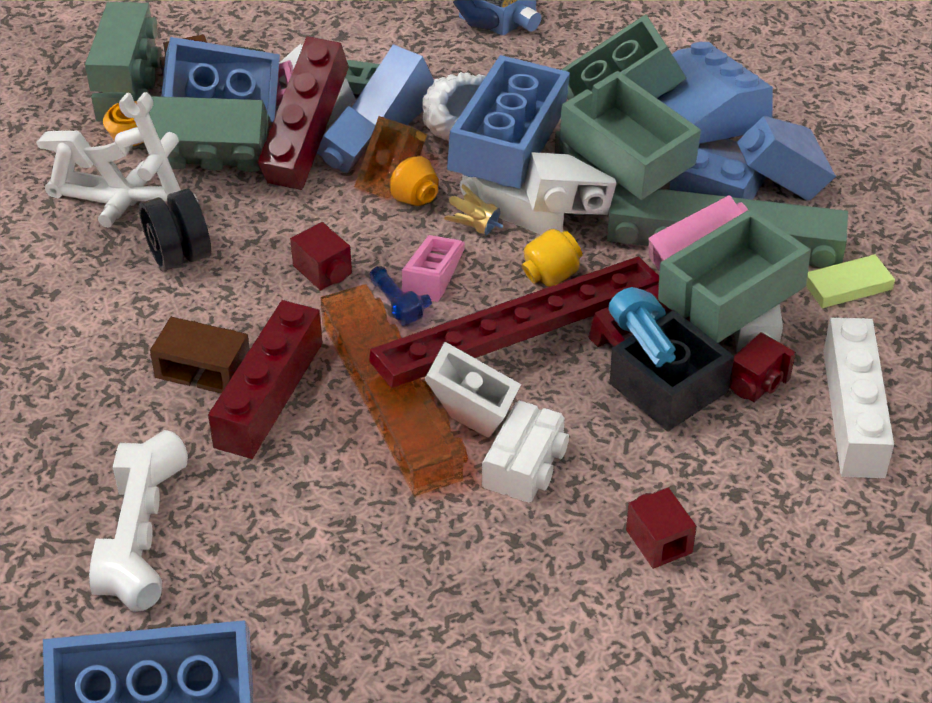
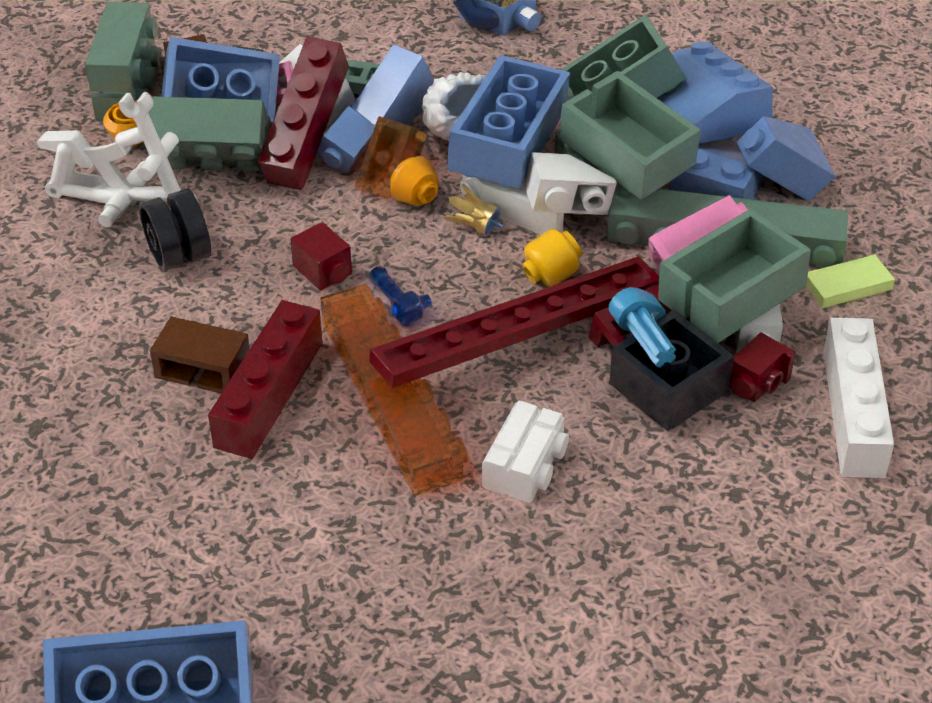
(117, 562): white plate -> none
(429, 271): bright pink slope -> none
(471, 389): white slope -> none
(660, 527): dark red brick -> none

